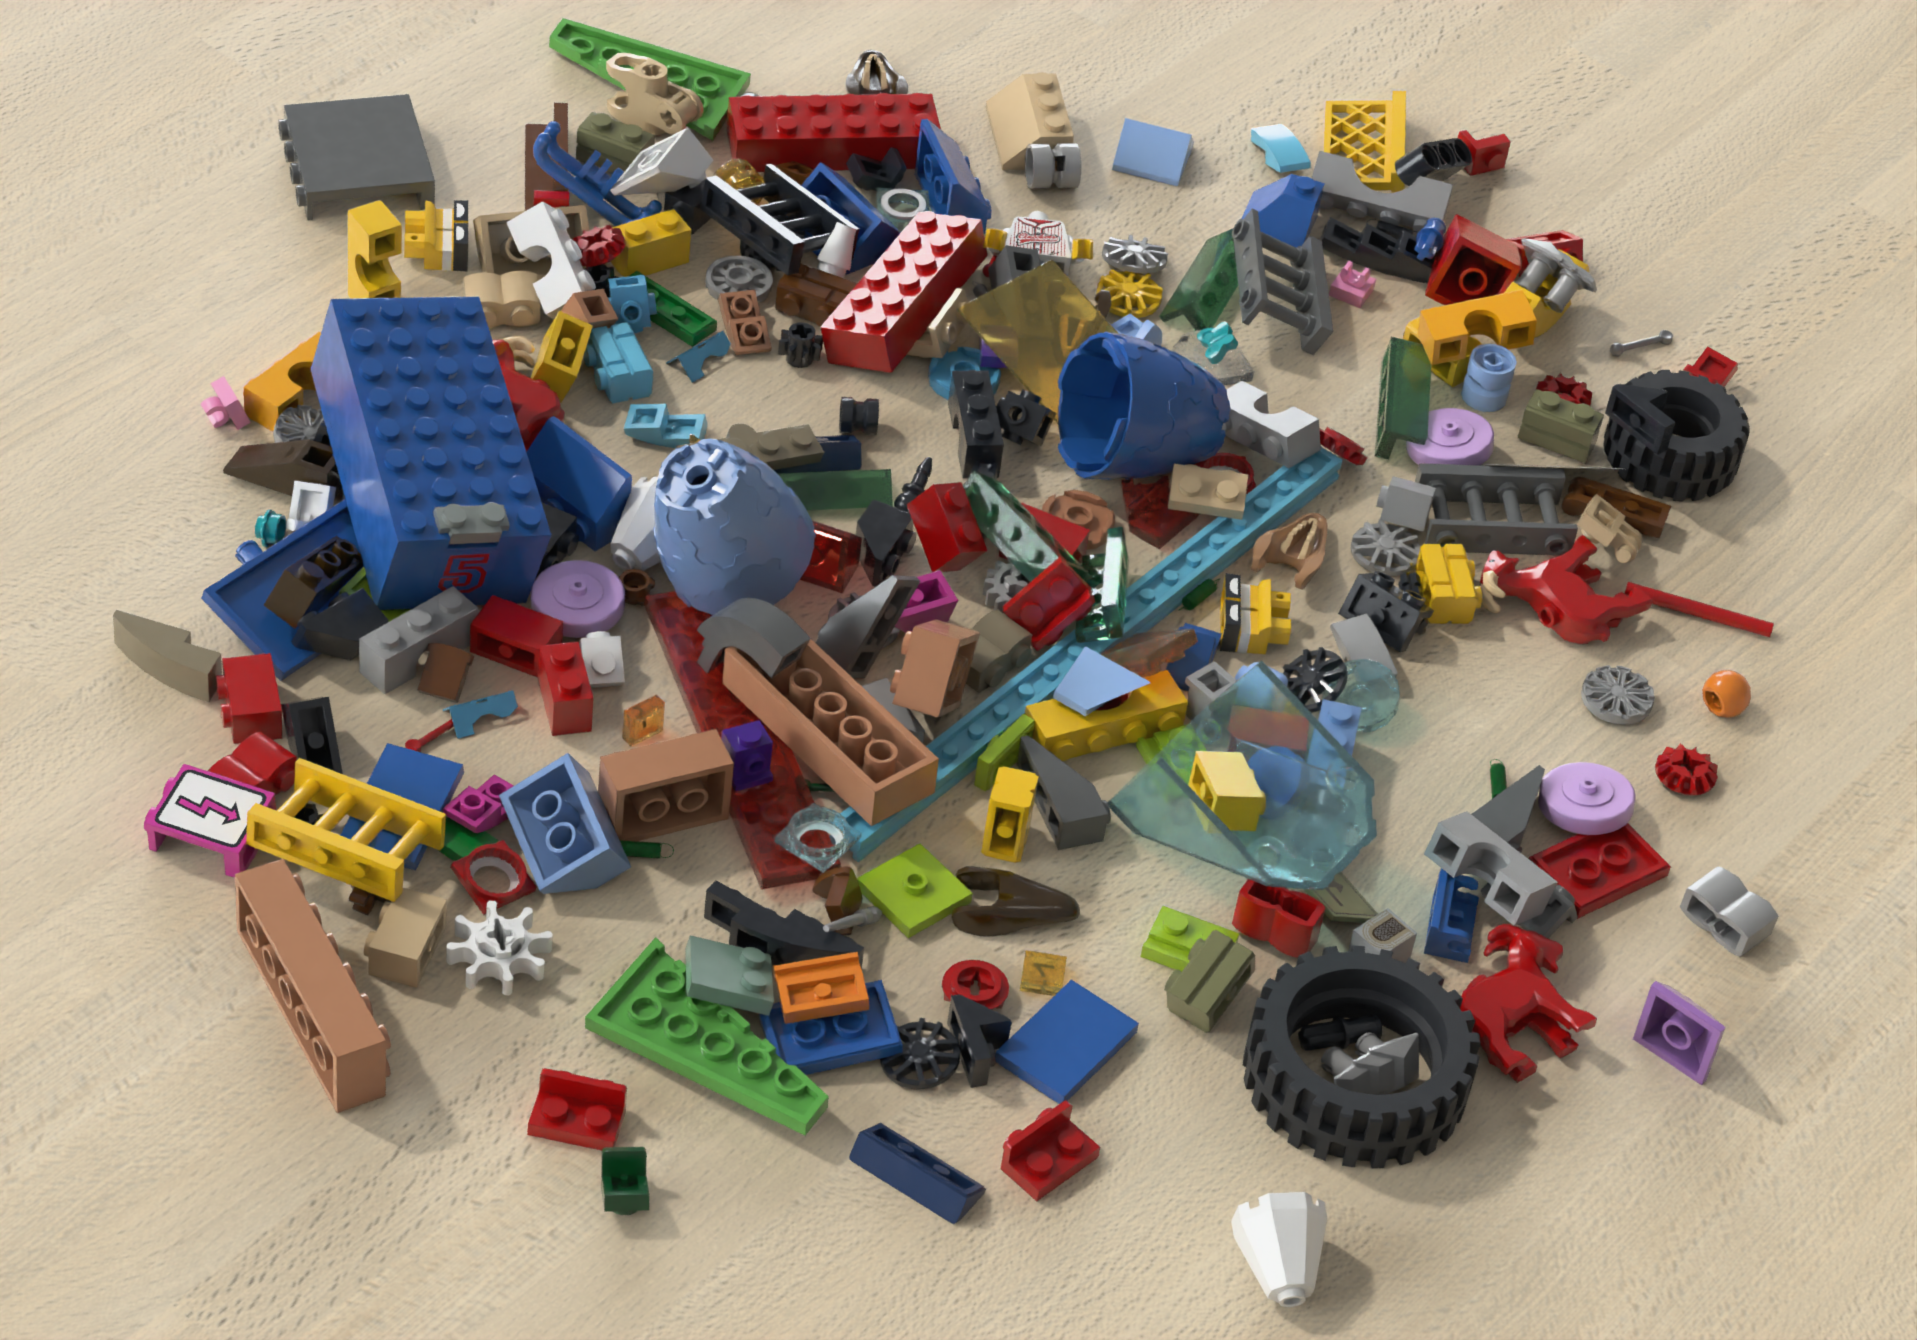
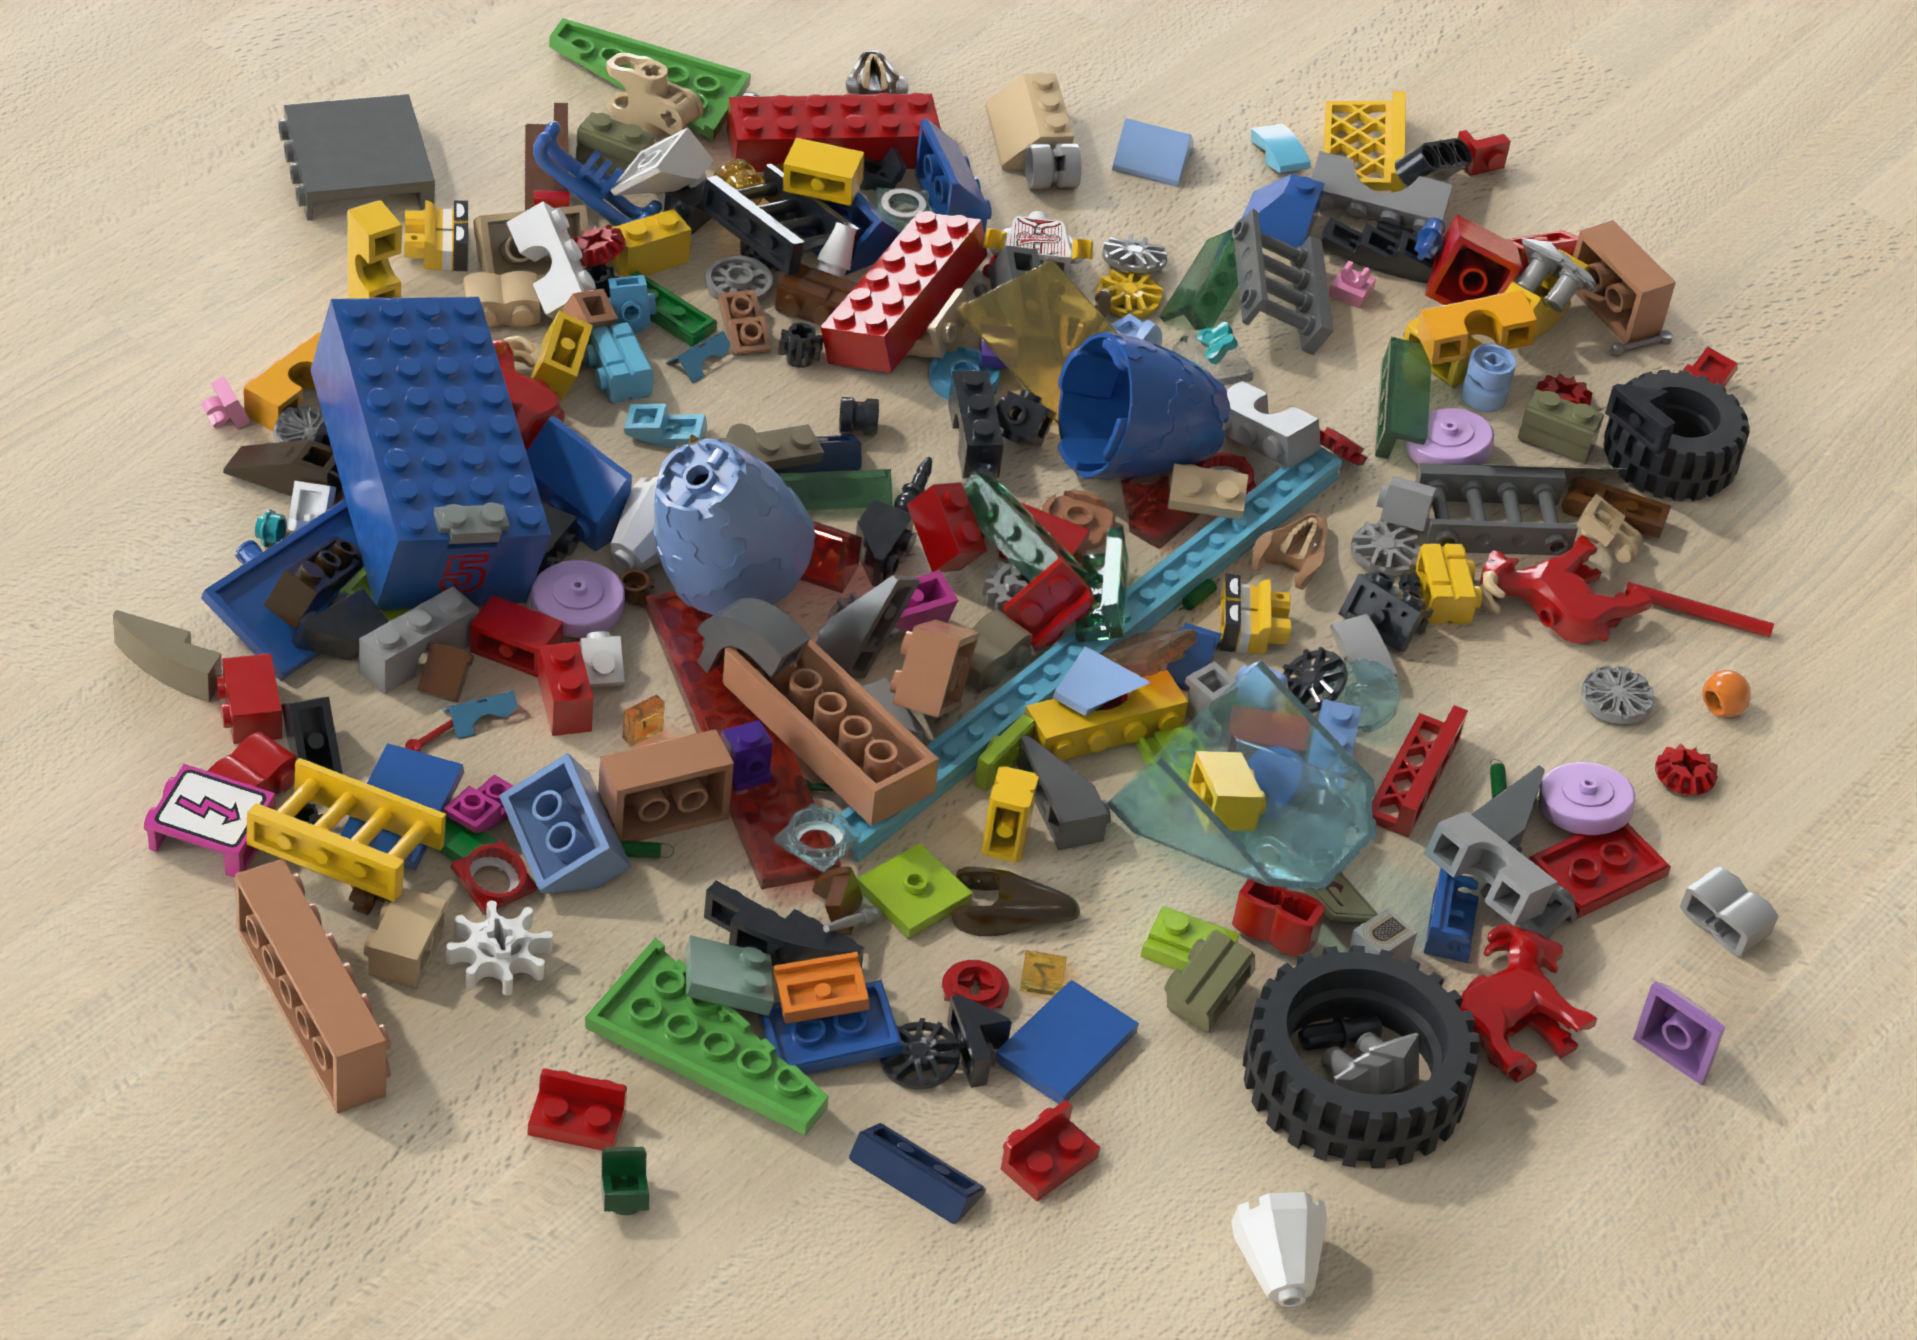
(823, 171): none -> yellow brick
(1422, 777): none -> red fence
(1630, 285): none -> nougat brick

